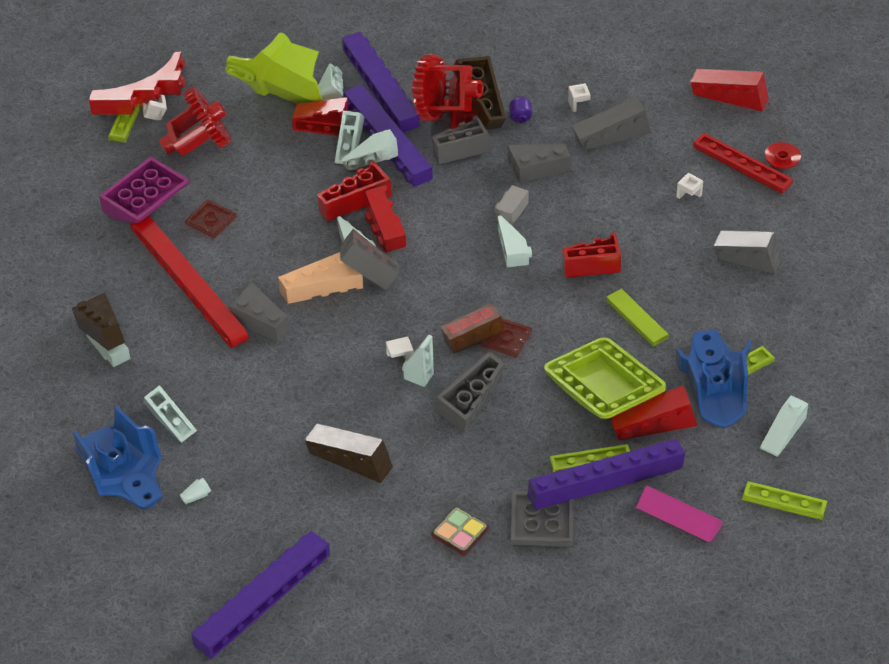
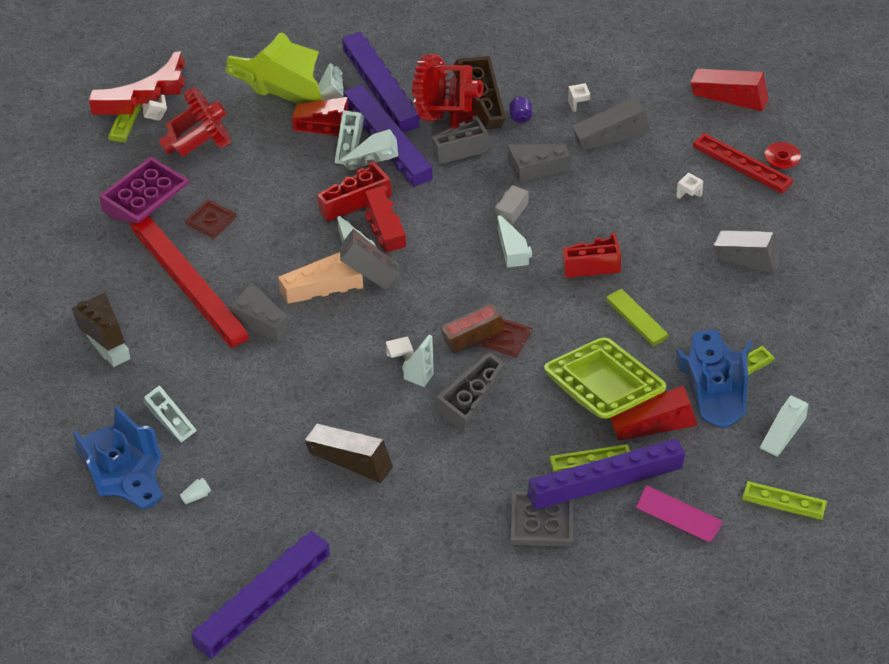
(460, 531): tile -> none

